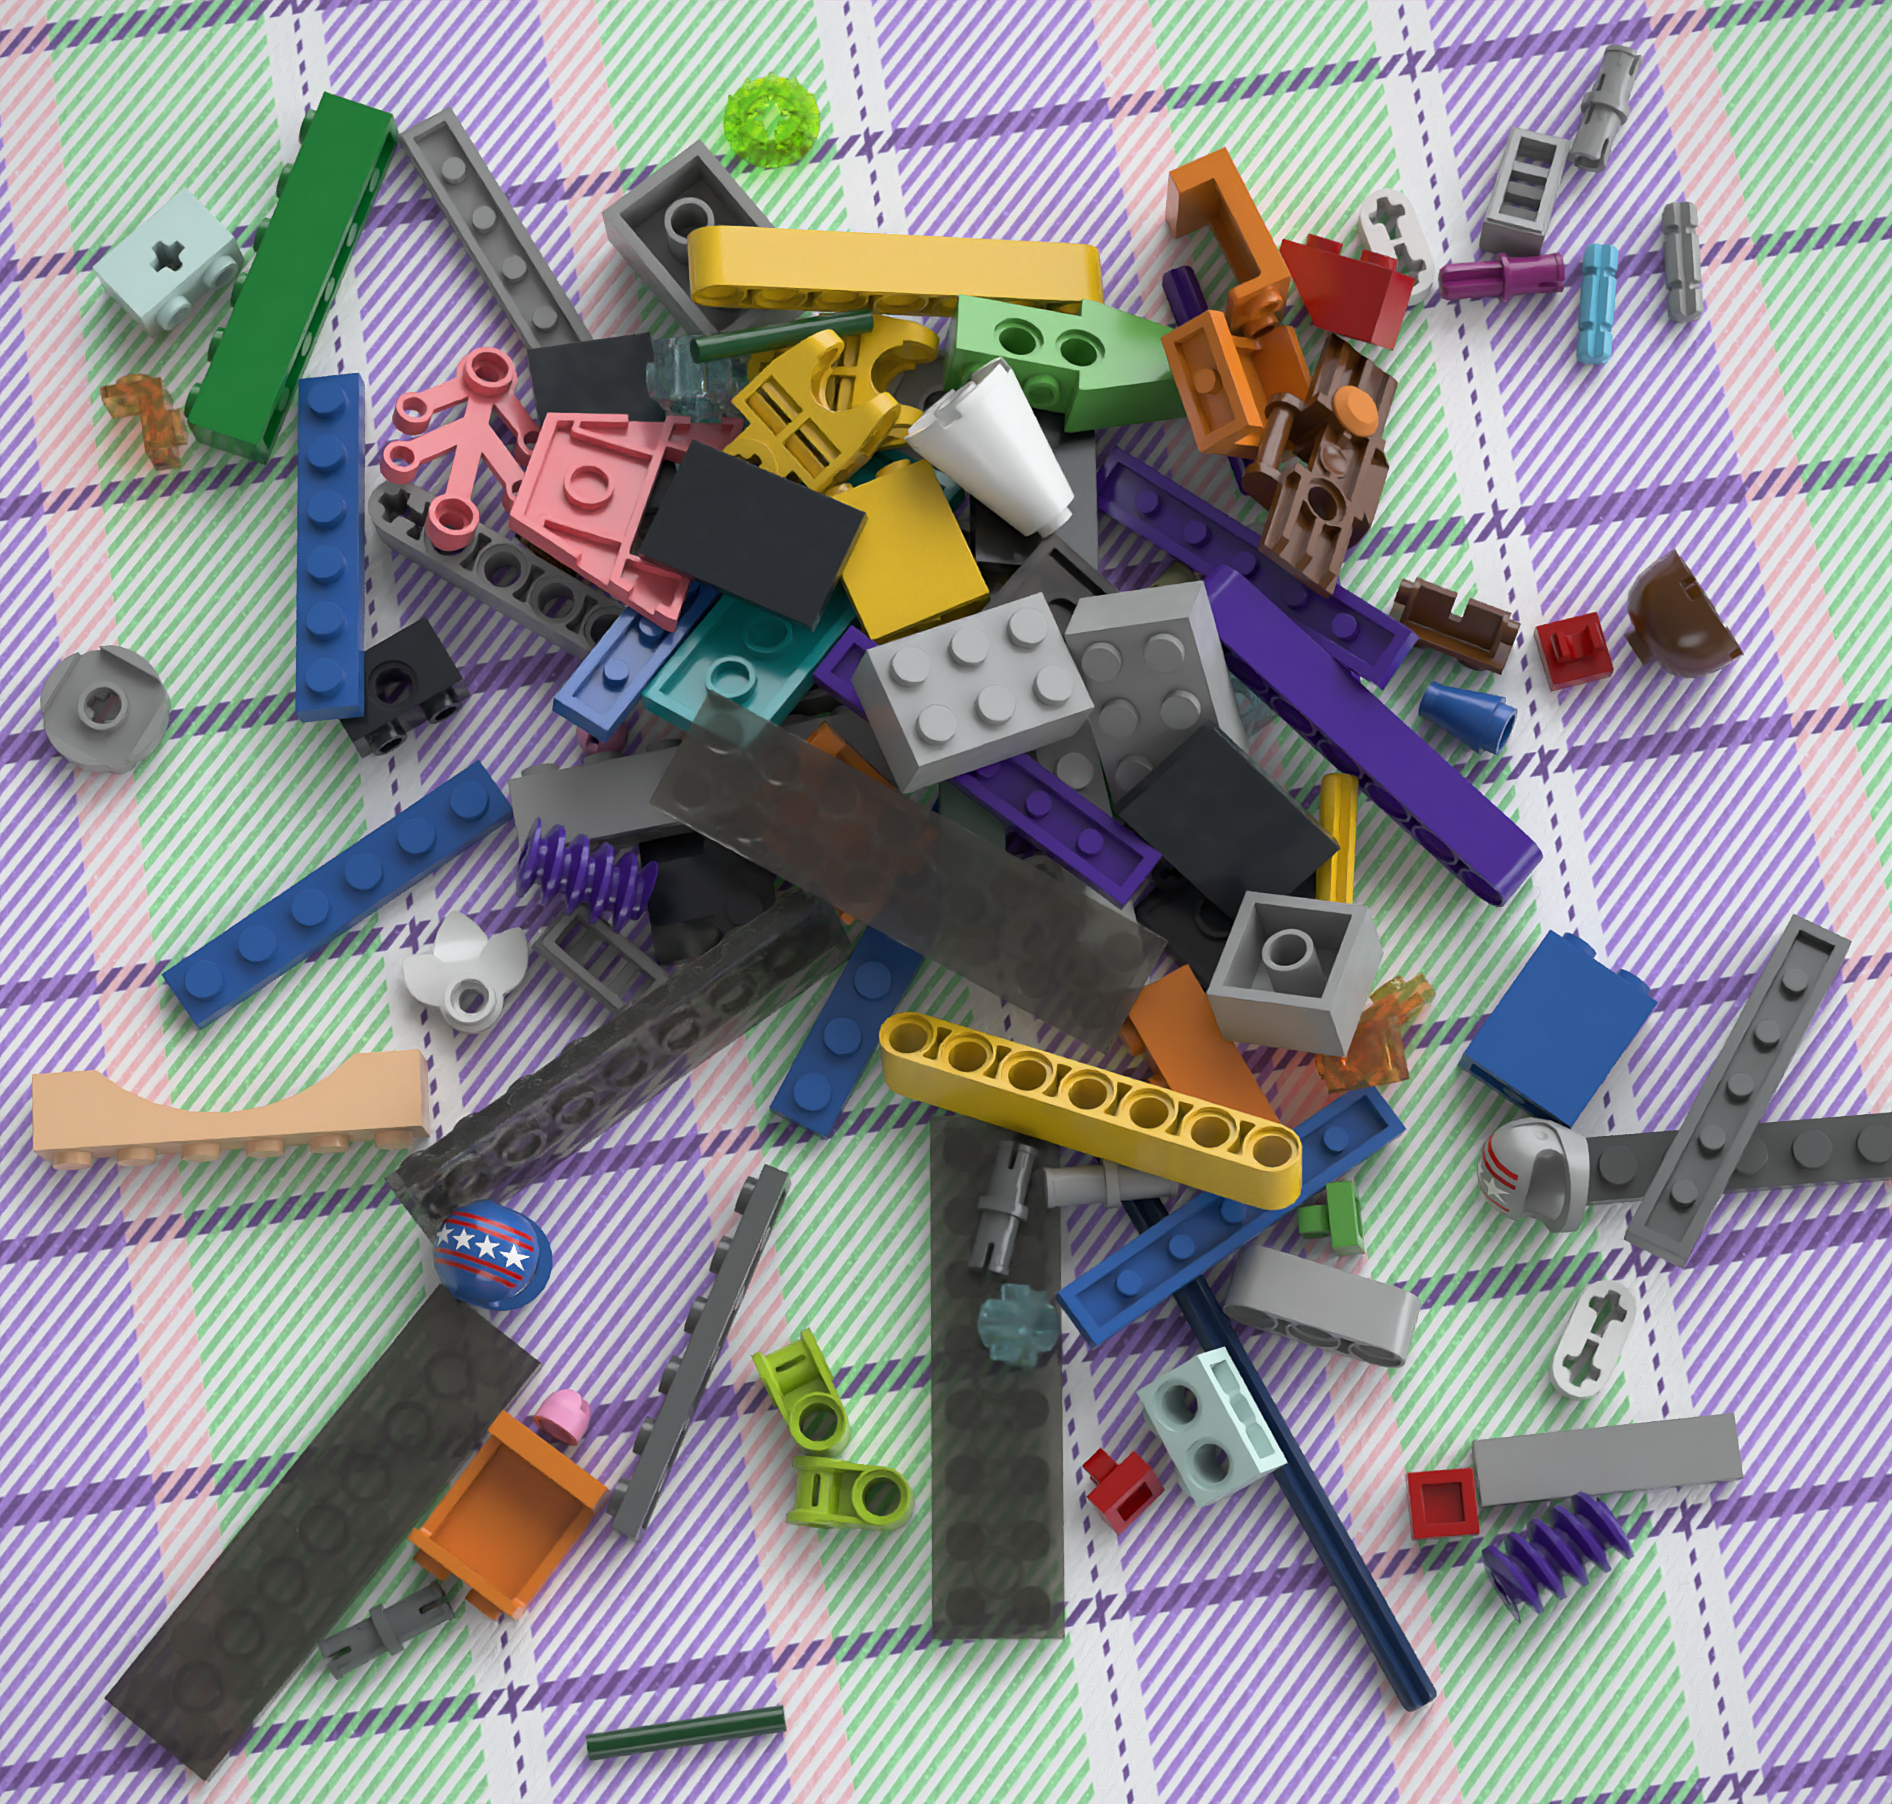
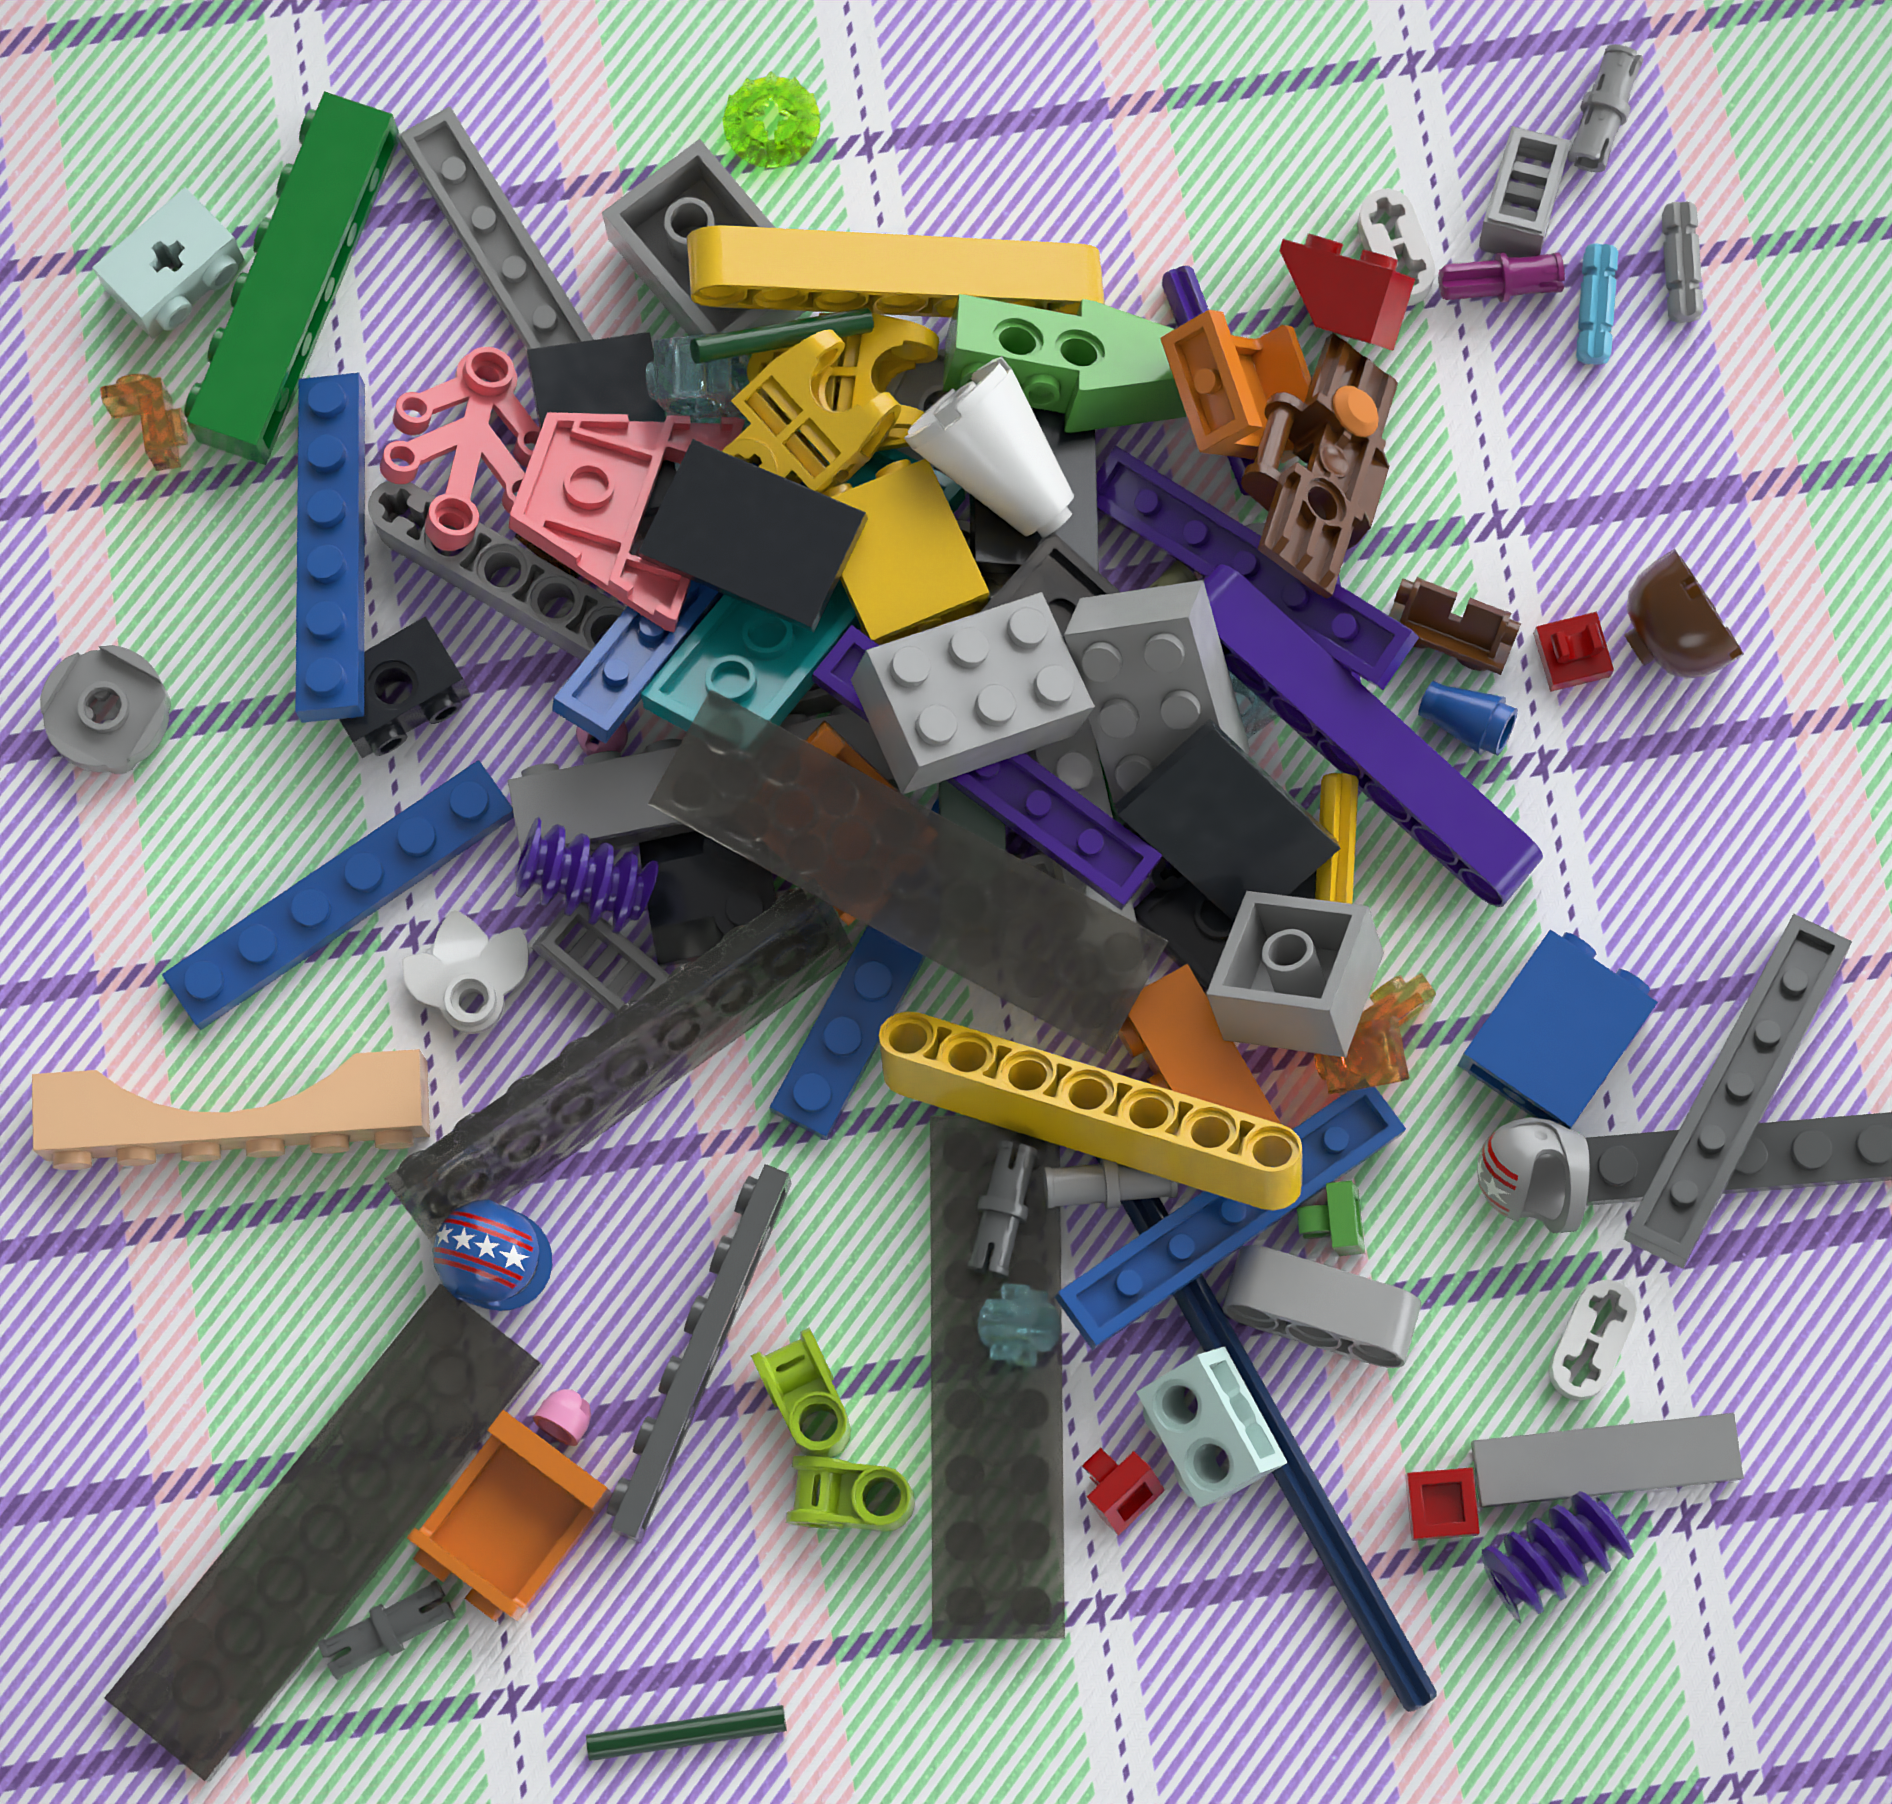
(1214, 195): orange panel -> none

